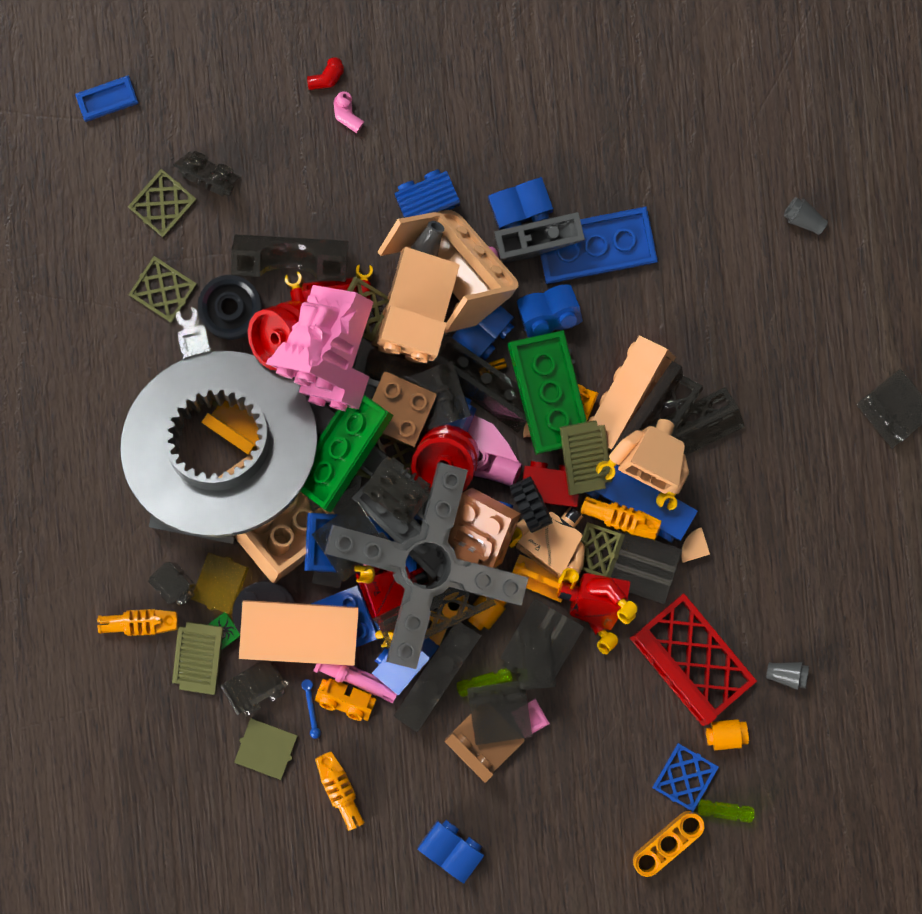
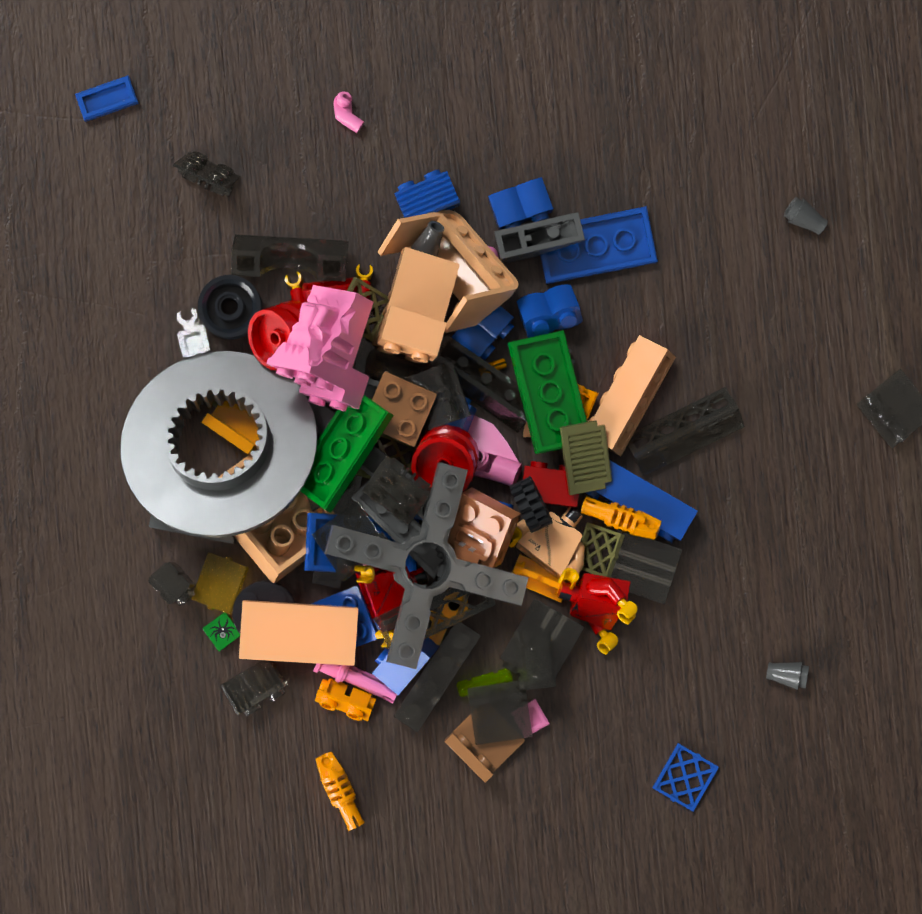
(139, 622): light orange hinge -> none
(144, 277): olive window -> none
(176, 186): olive window -> none
(198, 657): olive window -> none
(265, 748): olive piece -> none
(307, 686): blue hinge -> none
(329, 76): red arm -> none
(451, 851): blue brick -> none
(489, 616): light orange brick -> none
(653, 459): light nougat torso -> none
(659, 400): clear smoke fence -> none
(663, 857): light orange beam -> none
(678, 679): red fence -> none
(694, 546): light nougat tile -> none
(725, 811): clear neon green axle -> none
(727, 734): light orange brick -> none

